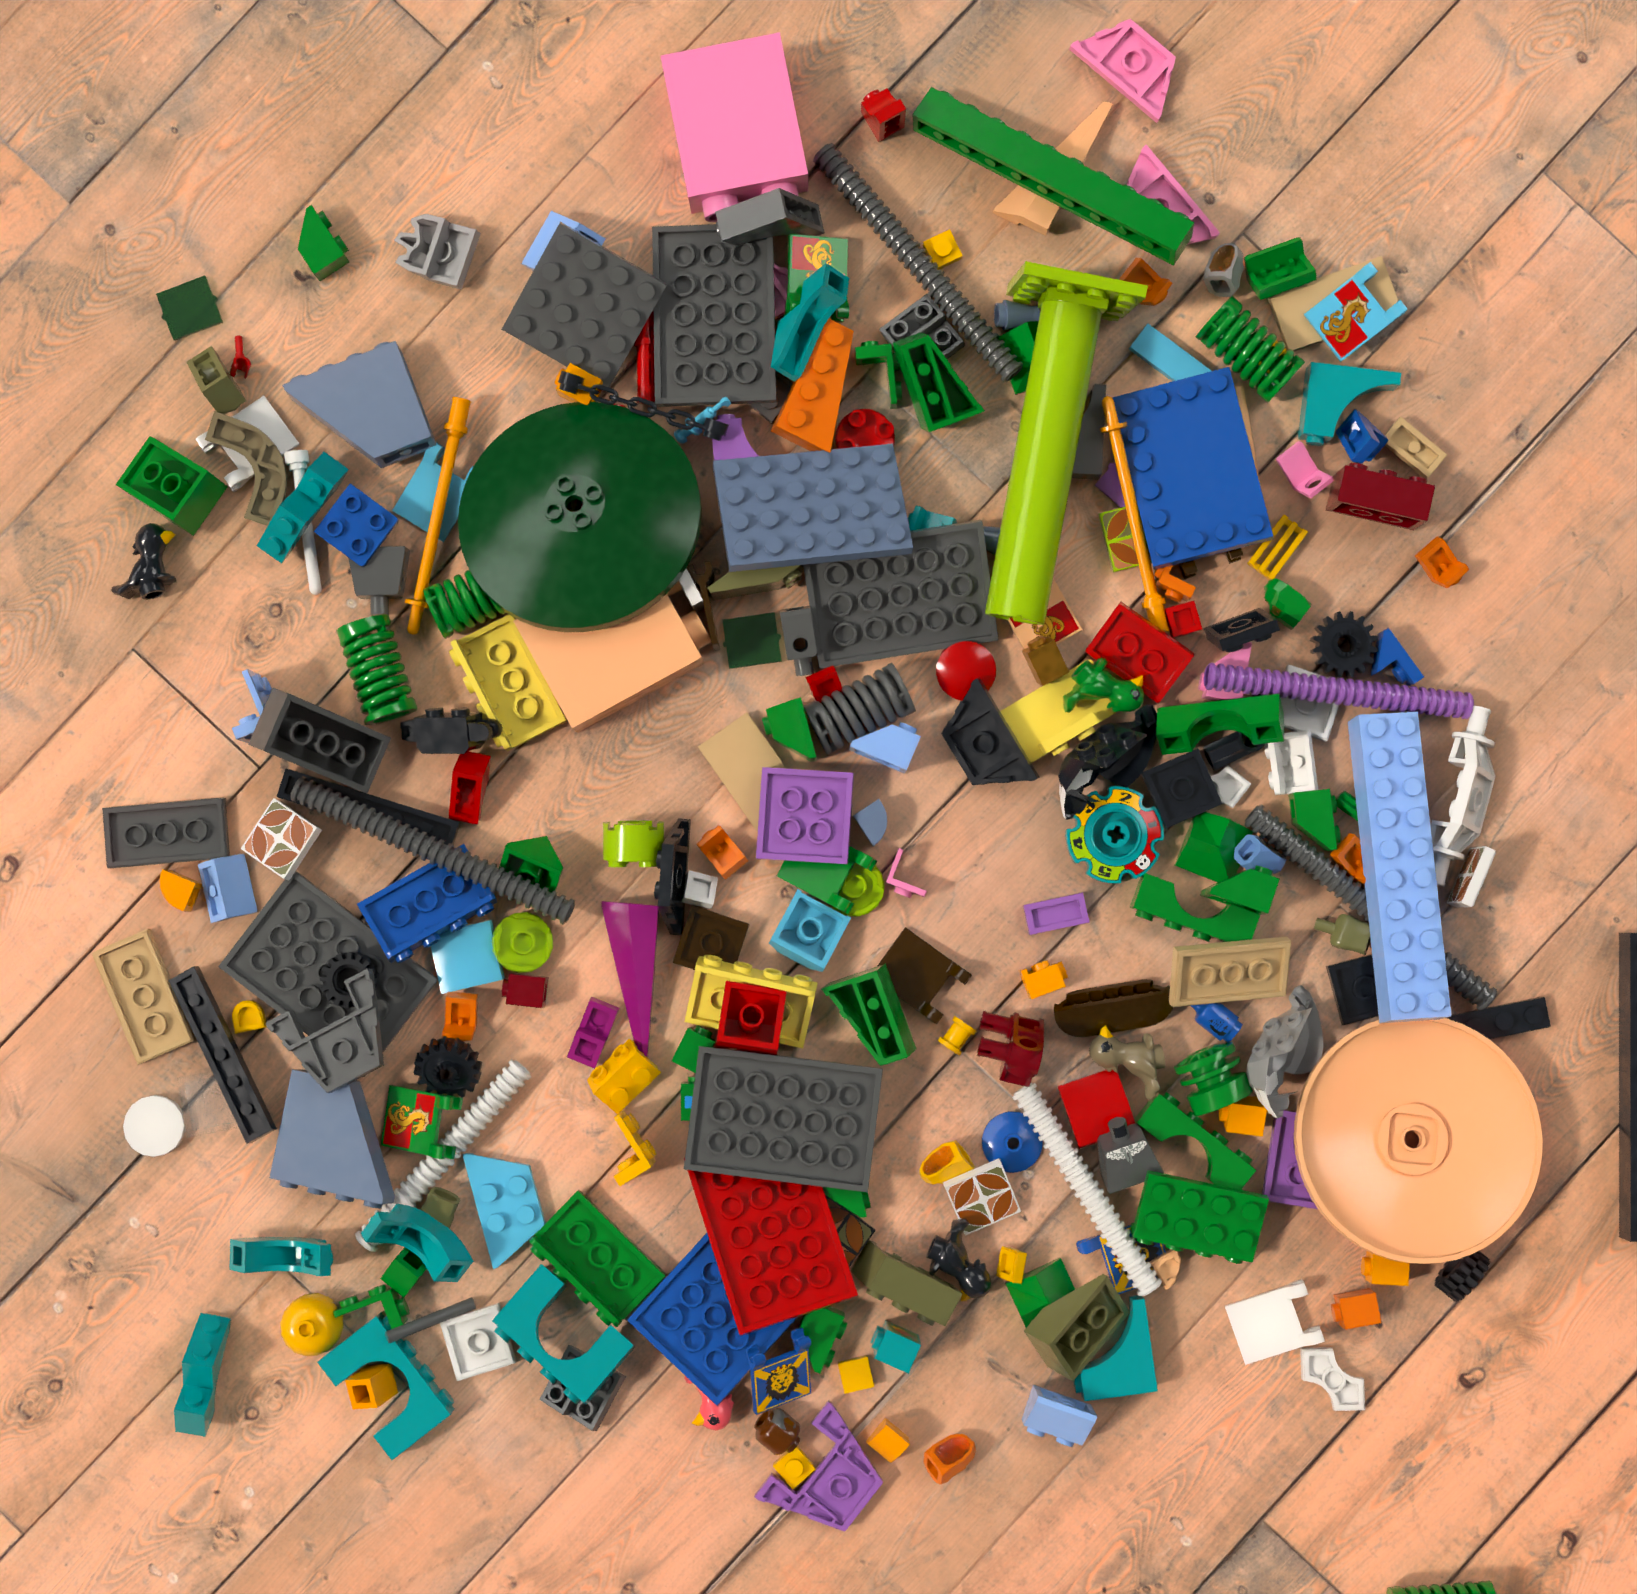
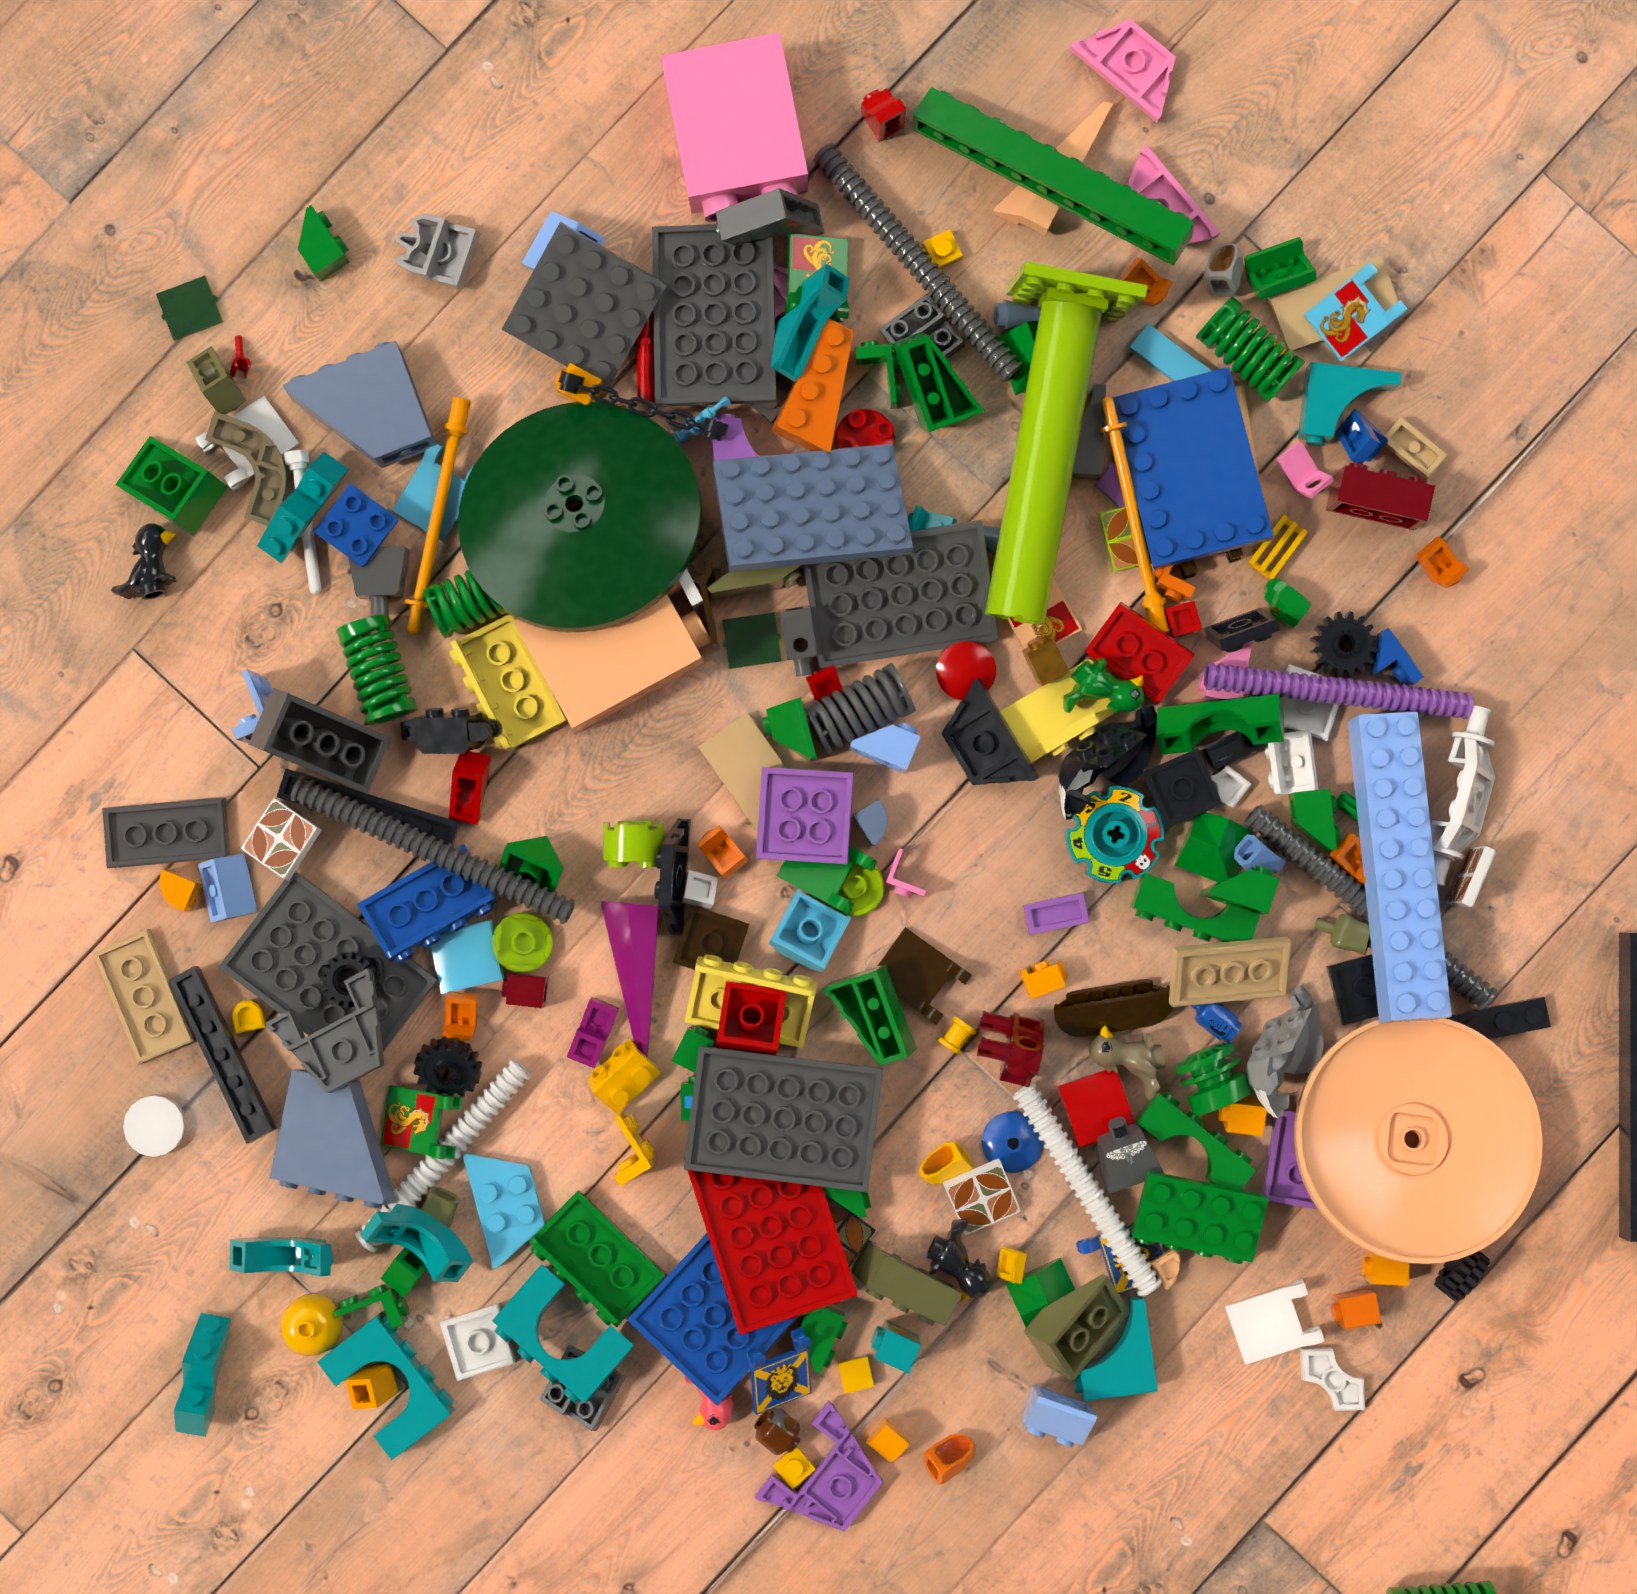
(430, 1320): dark grey bar -> none

